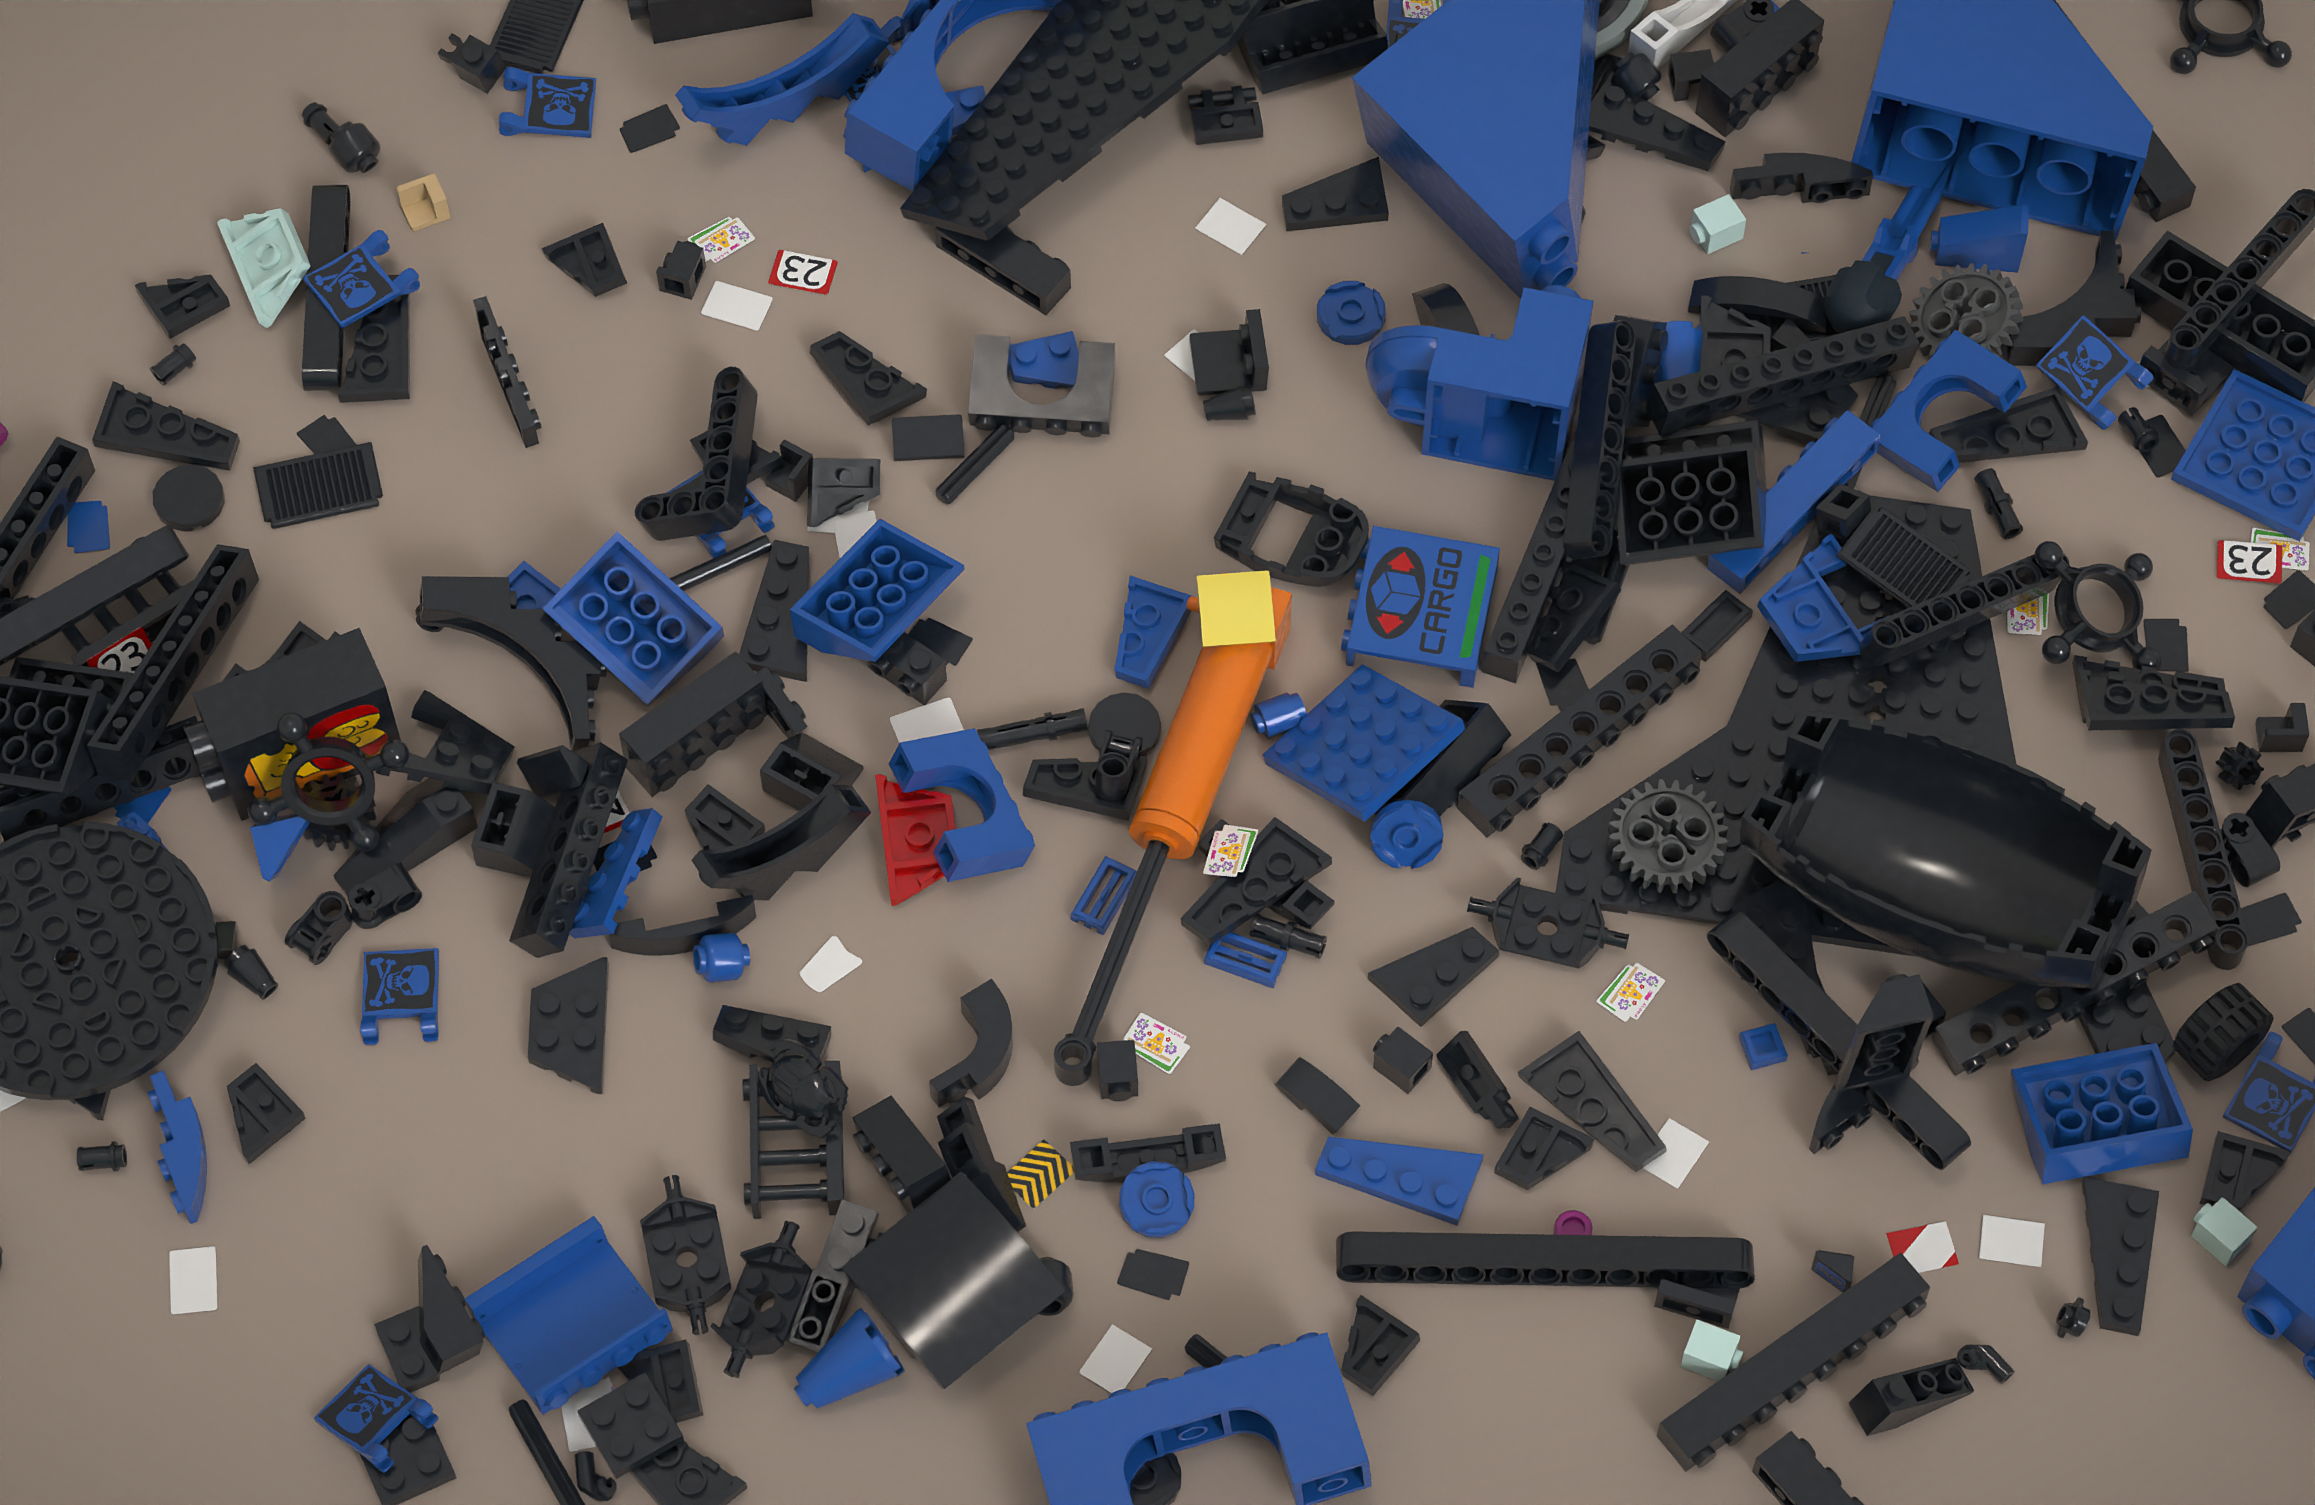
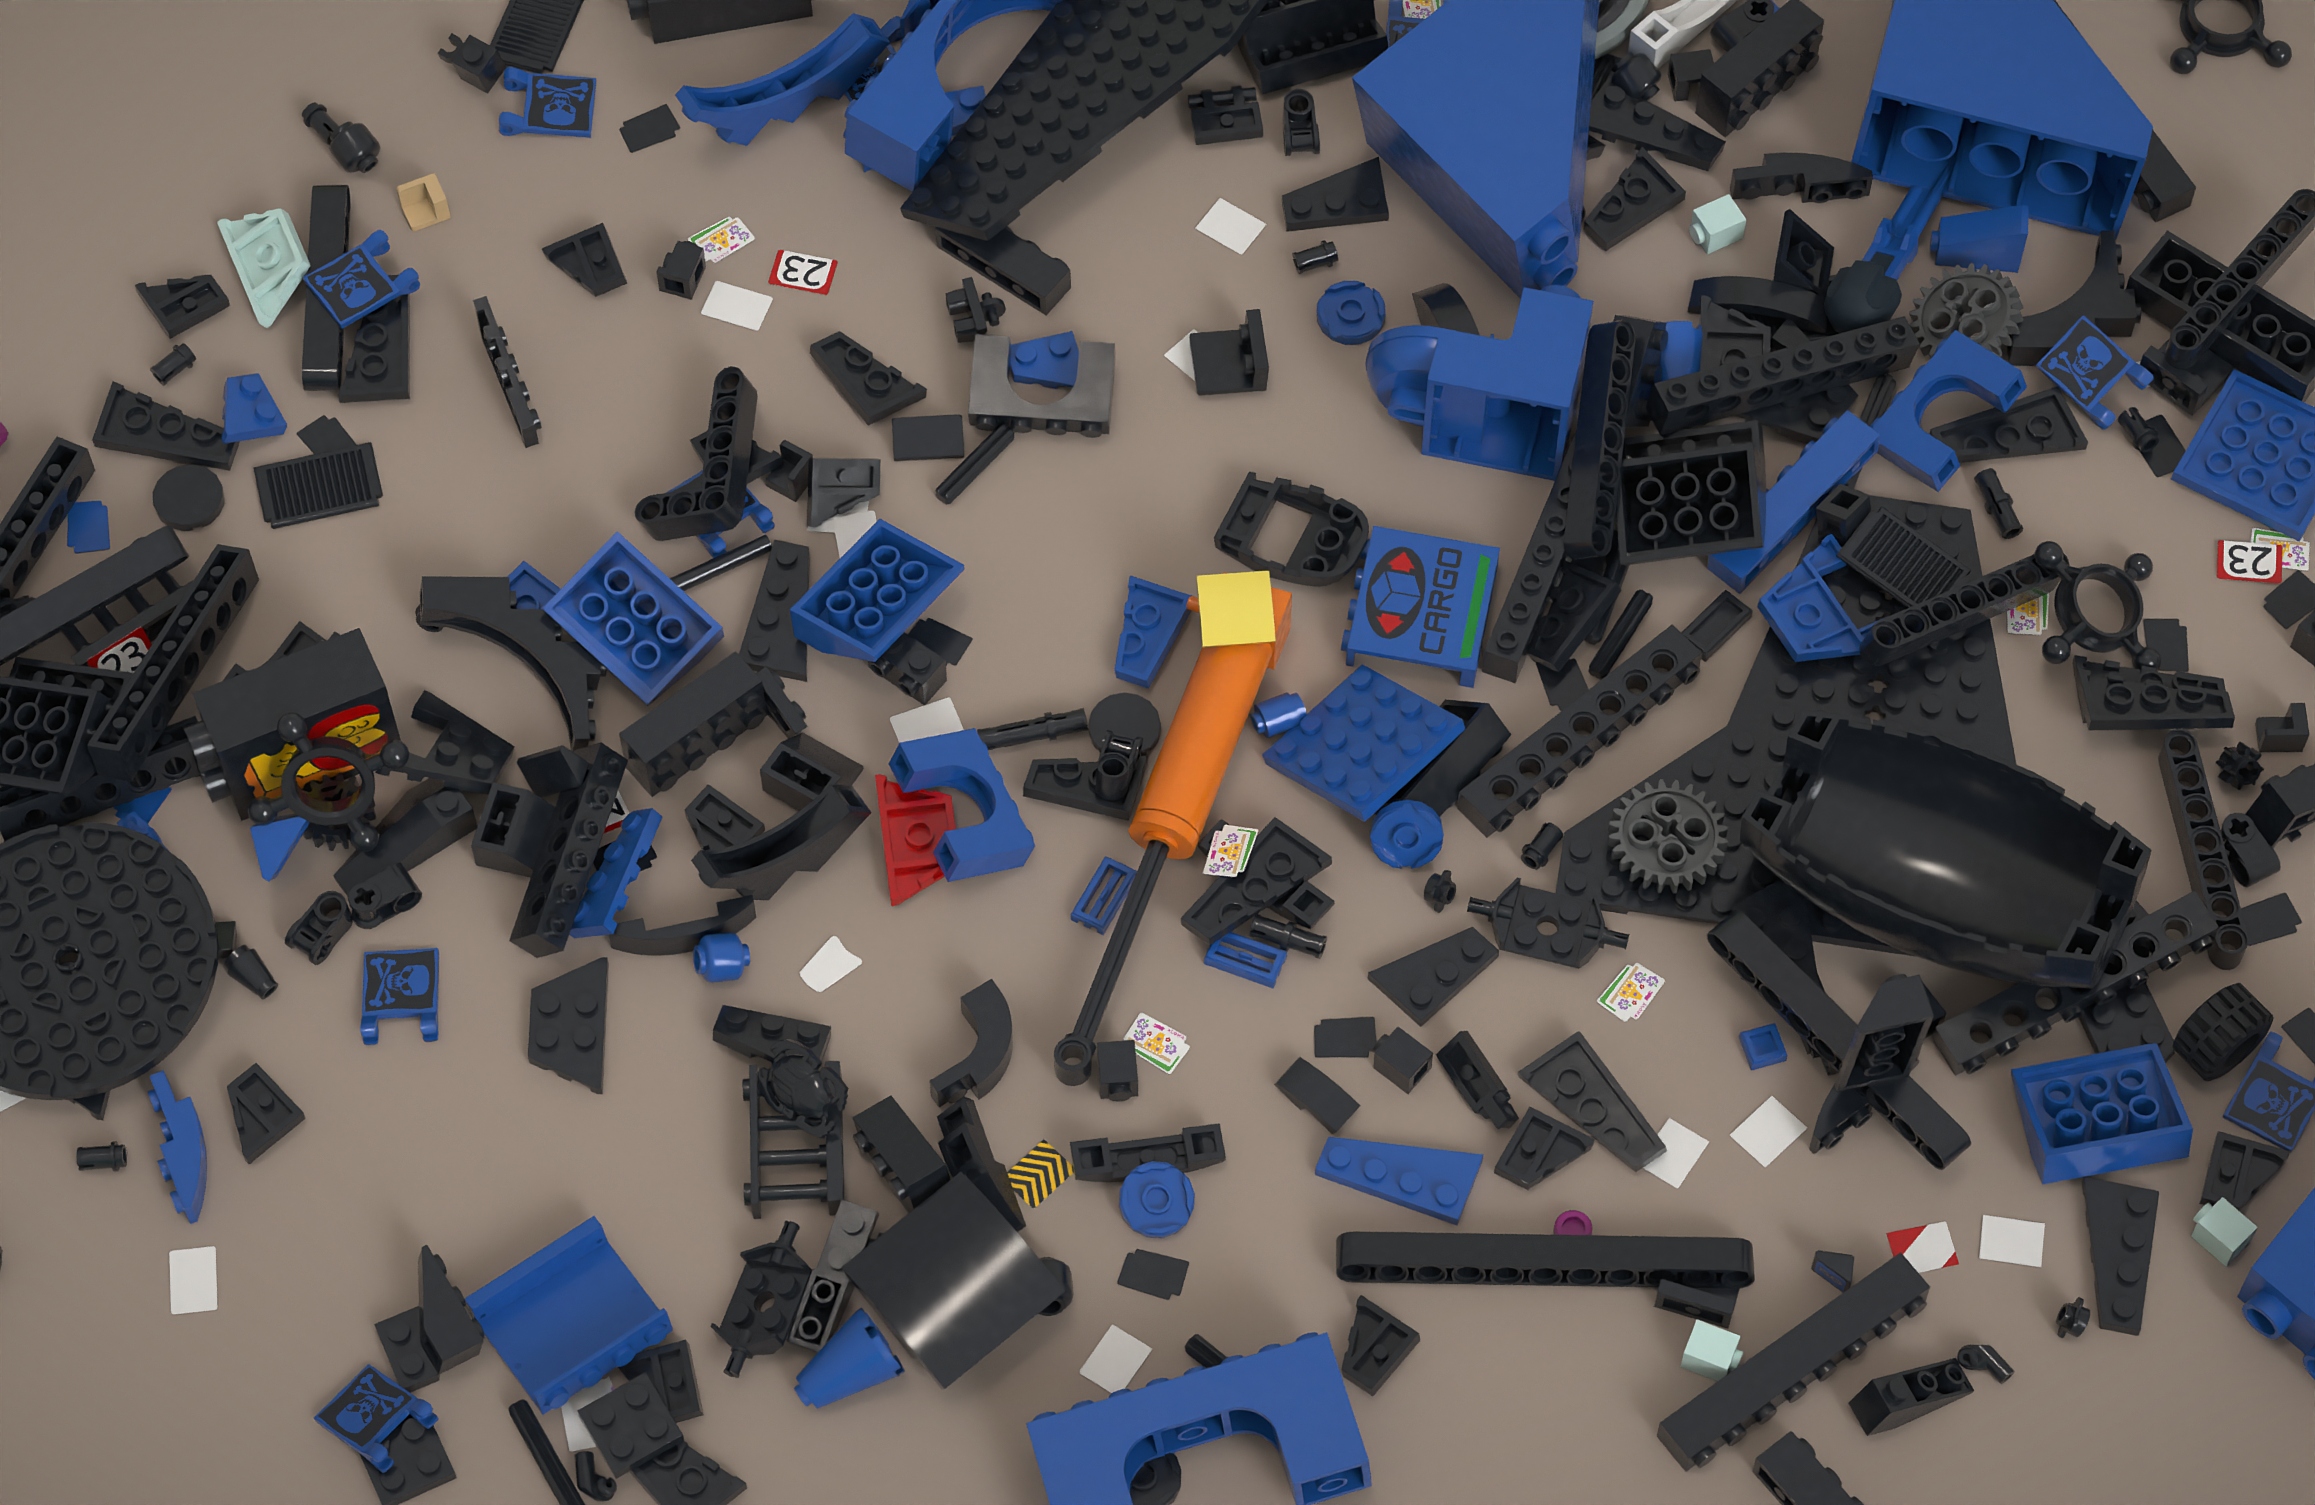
(249, 410): none -> blue wing
(683, 1227): black plate -> none
(967, 300): none -> black hips
(1230, 405): black cone -> none
(1300, 128): none -> black piece
(1315, 257): none -> black pin
(1345, 1037): none -> black sticker
(1440, 890): none -> black plate
(1620, 634): none -> black axle
(1634, 201): none -> black wing
(1768, 1131): none -> white sticker
(1803, 256): none -> black slope

